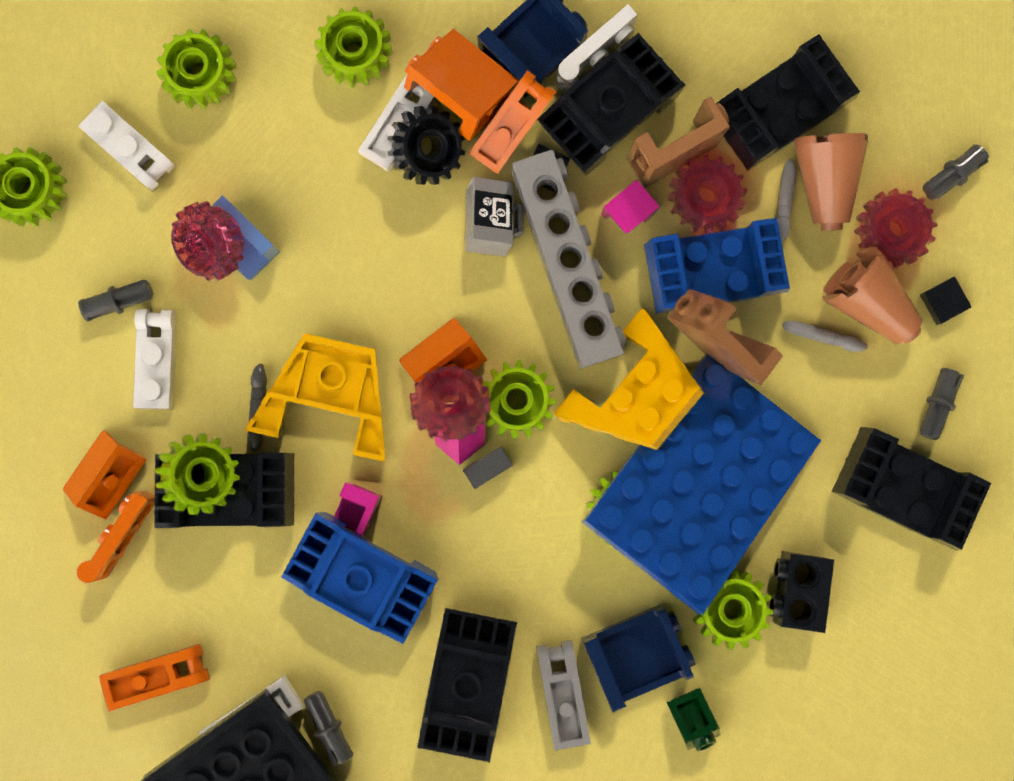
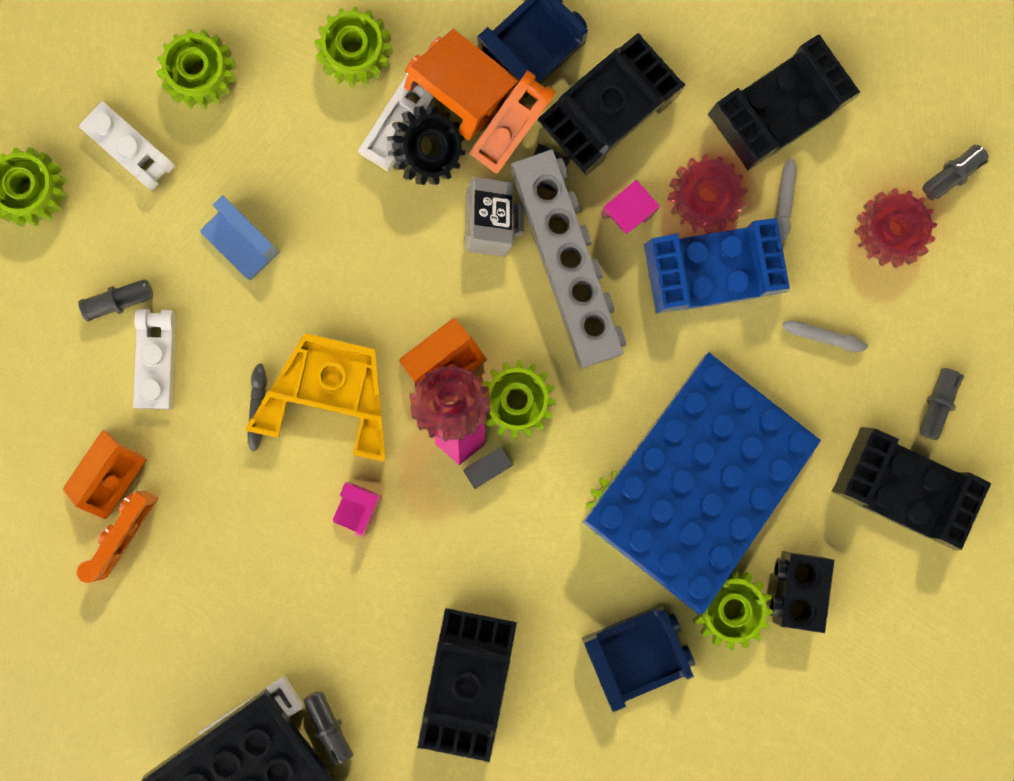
(152, 678): orange plate -> none
(177, 468): lime gear -> none
(207, 241): clear pink gear -> none
(261, 497): black plate -> none
(359, 578): blue plate -> none
(563, 697): light grey plate -> none
(596, 47): white plate -> none
(647, 400): yellow wing -> none
(654, 164): medium nougat panel -> none
(694, 720): dark green bracket -> none
(704, 322): medium nougat panel -> none
(831, 175): nougat cone -> none
(874, 297): nougat cone -> none
(945, 300): black tile -> none

